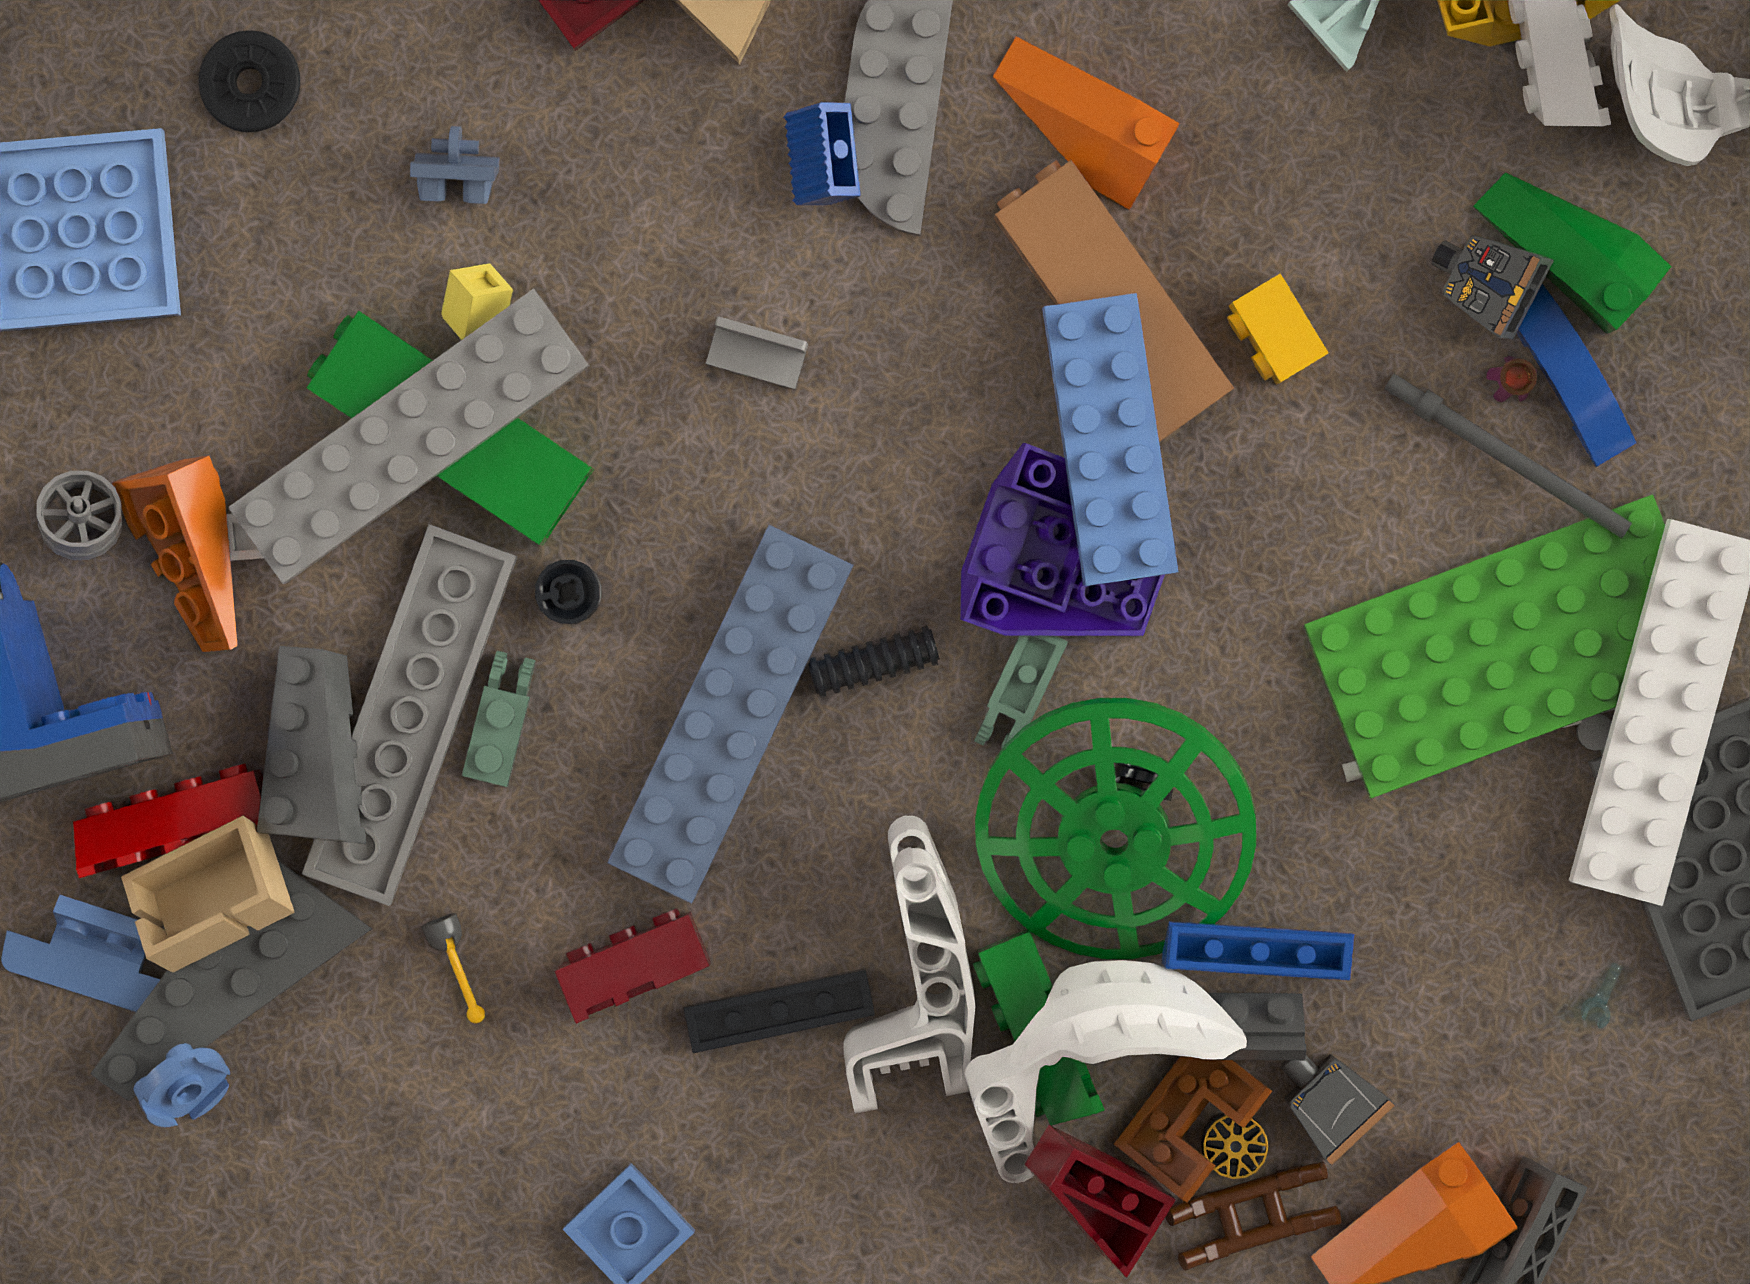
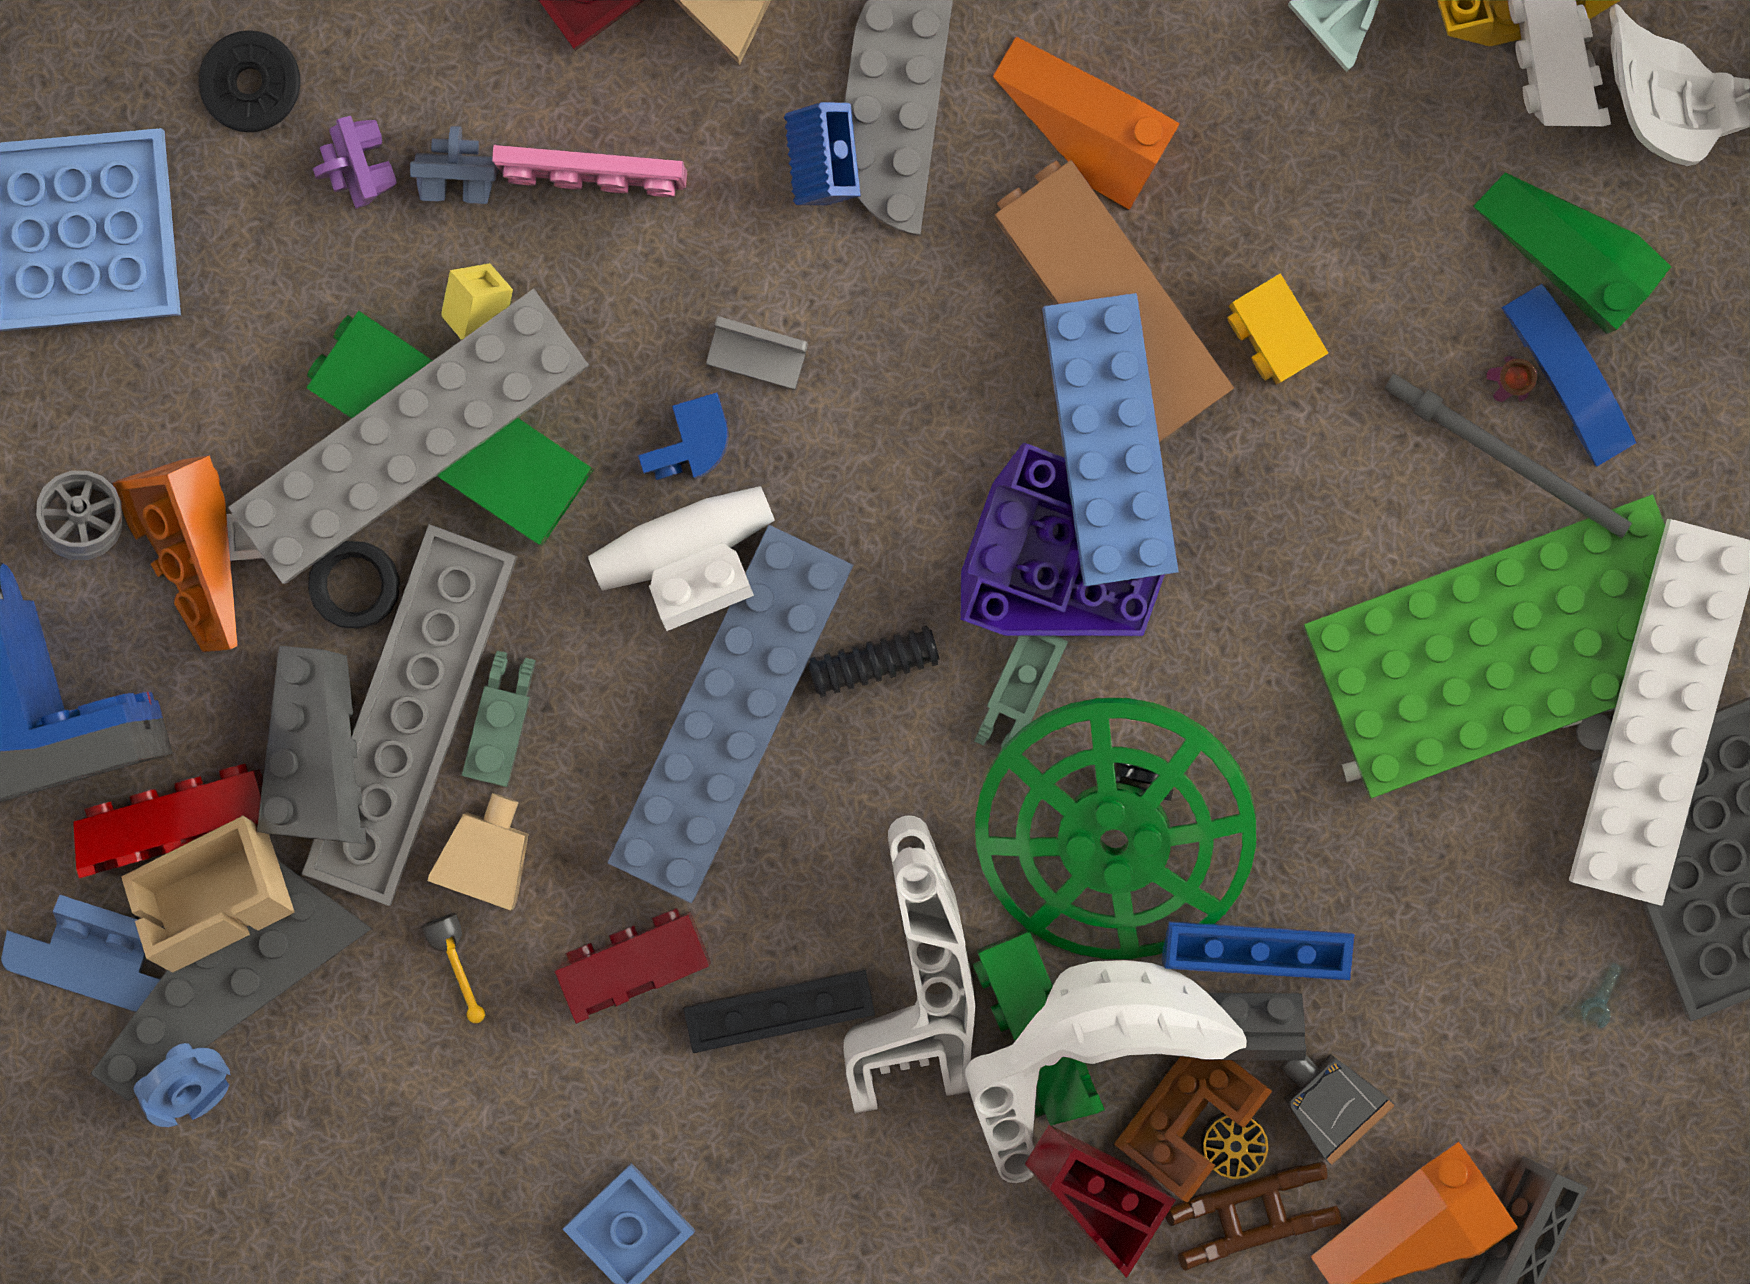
(362, 180): none -> medium lavender hips
(389, 586): none -> black tyre
(484, 855): none -> tan torso
(568, 591): black wheel -> none
(608, 171): none -> bright pink tile
(688, 555): none -> white plate
(703, 438): none -> blue brick
(1492, 281): torso -> none

